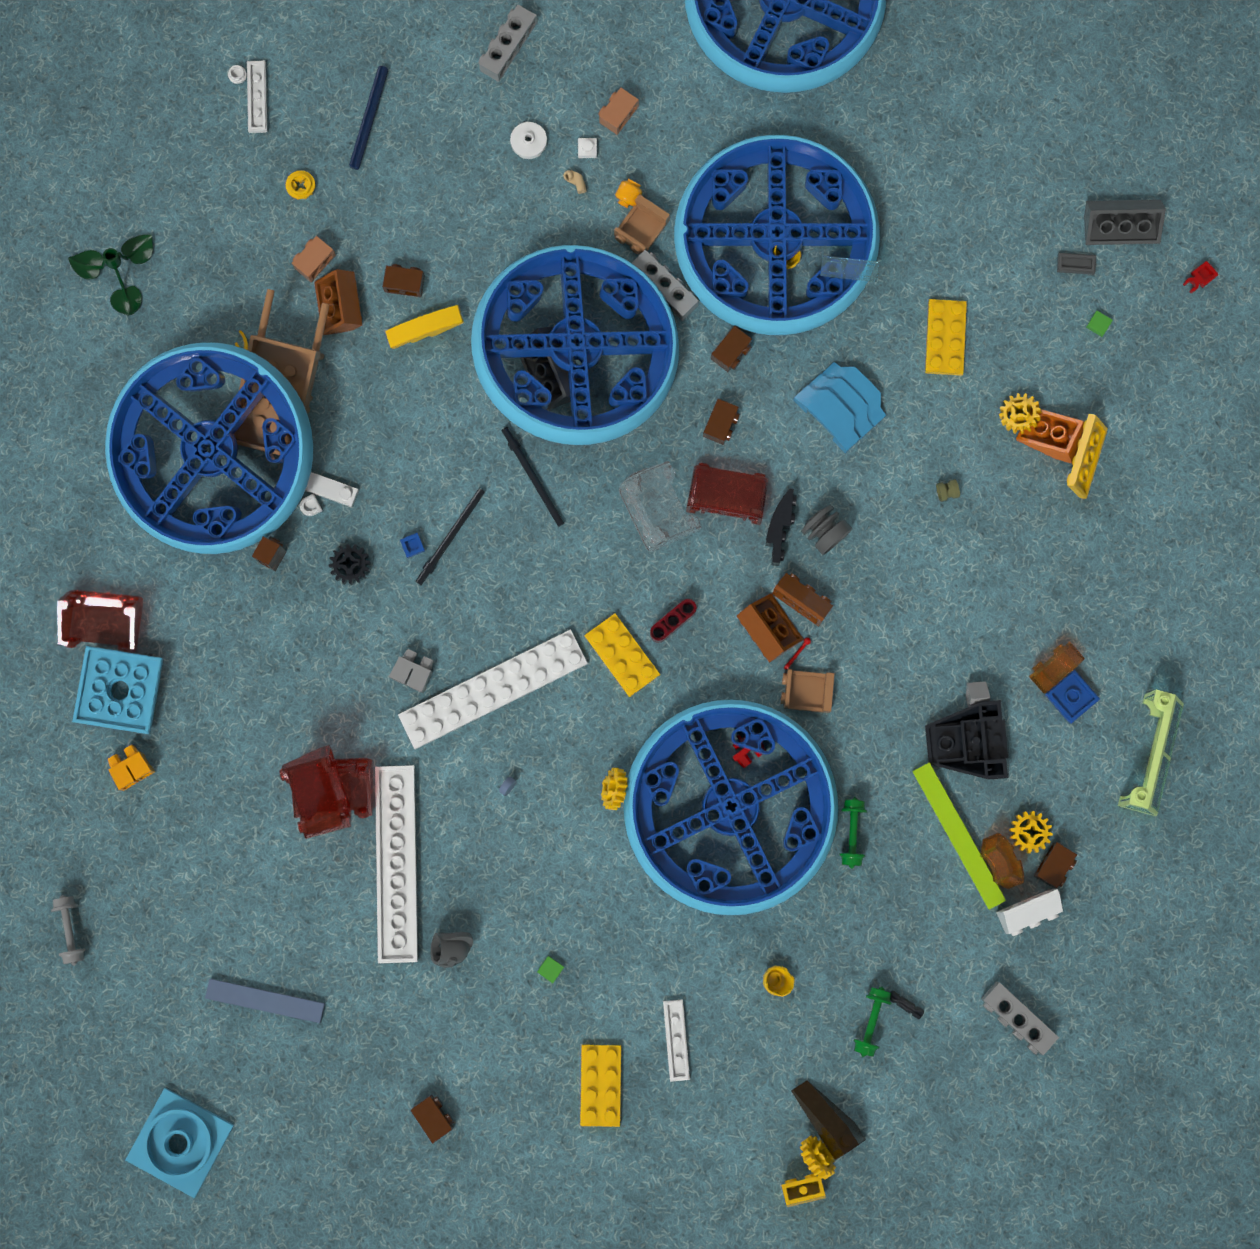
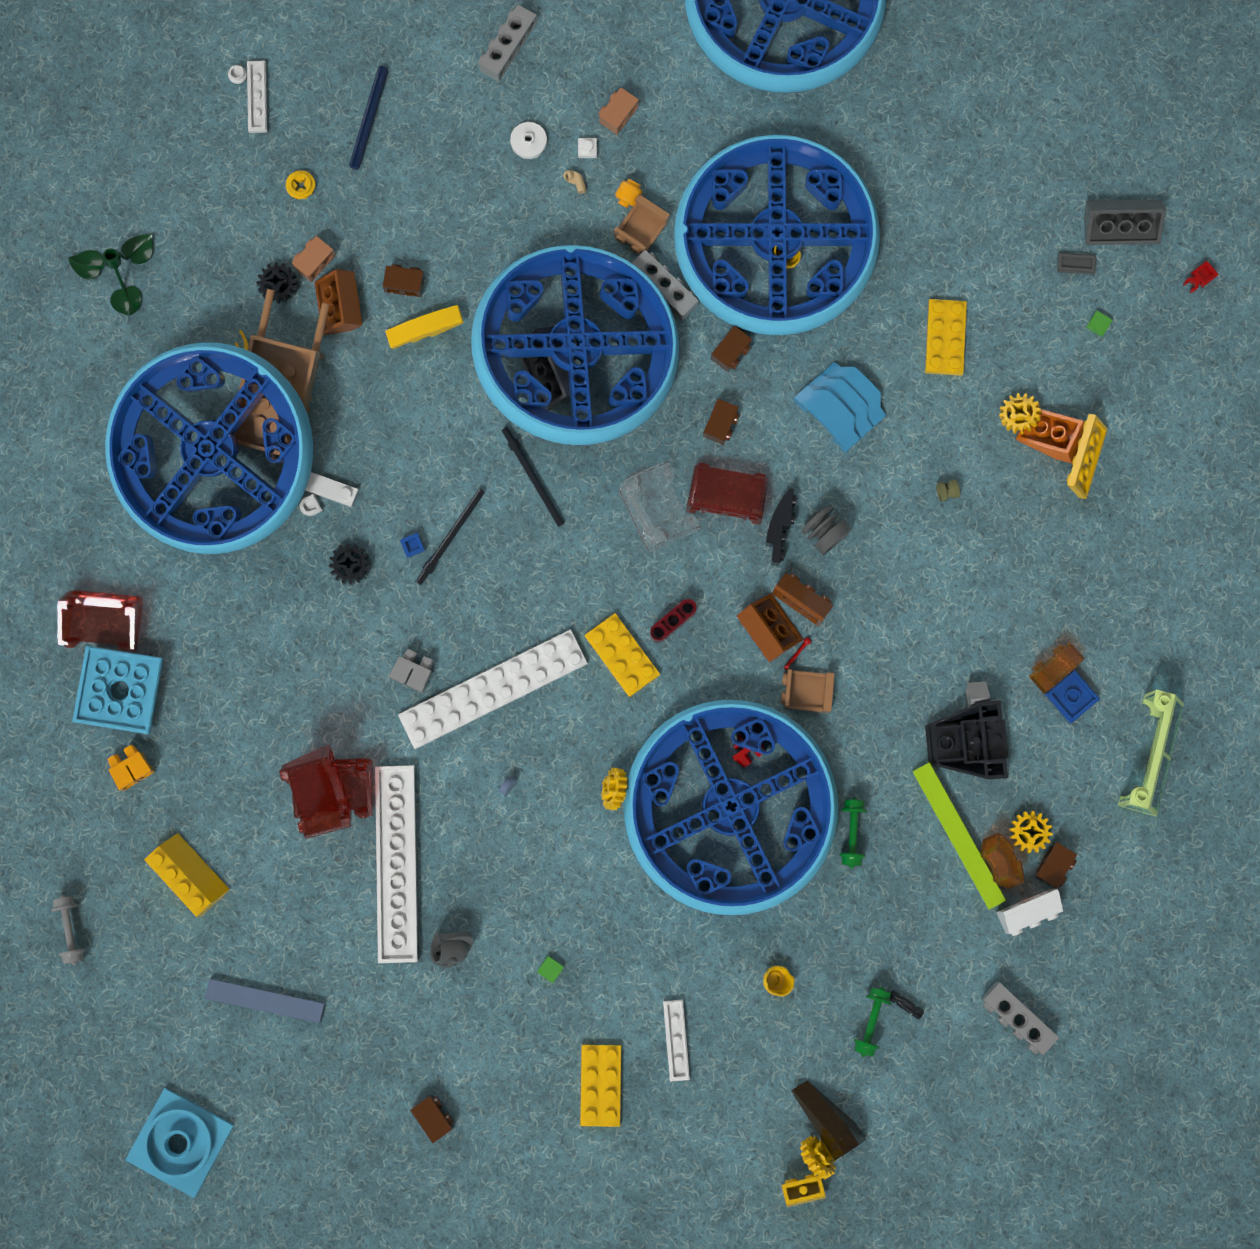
(187, 875): none -> yellow slope
(269, 552): reddish brown brick -> none
(270, 278): none -> black gear
(849, 268): clear light blue tile -> none

